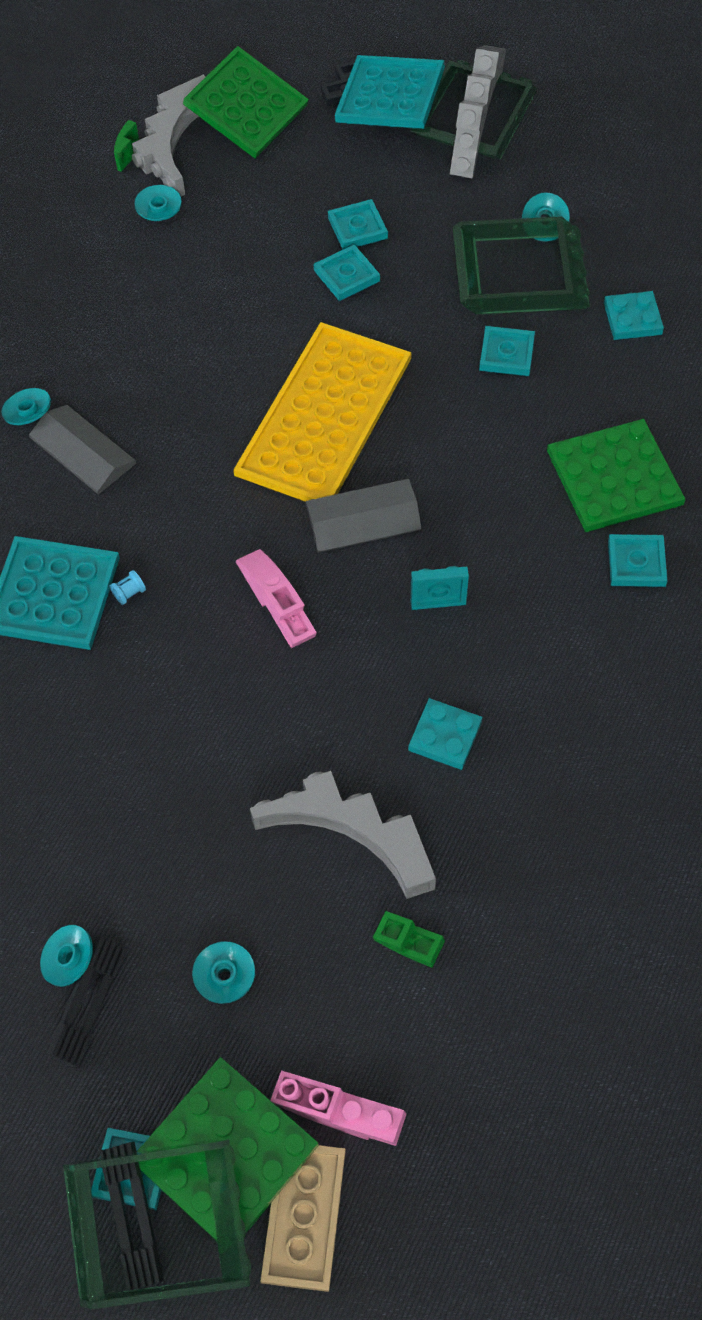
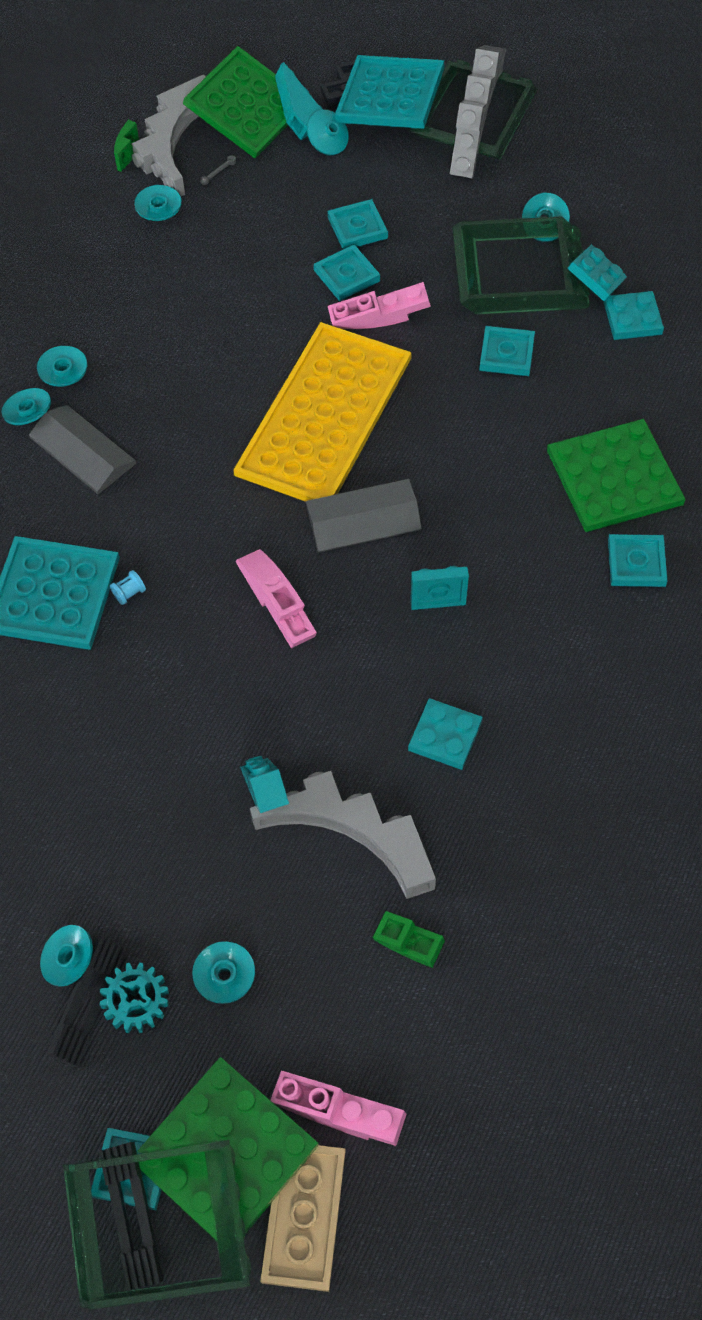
(62, 366): none -> teal dish
(127, 1009): none -> teal gear
(231, 160): none -> dark grey hinge
(264, 784): none -> teal slope
(295, 100): none -> teal slope
(322, 137): none -> teal dish
(372, 311): none -> bright pink slope
(597, 272): none -> teal plate

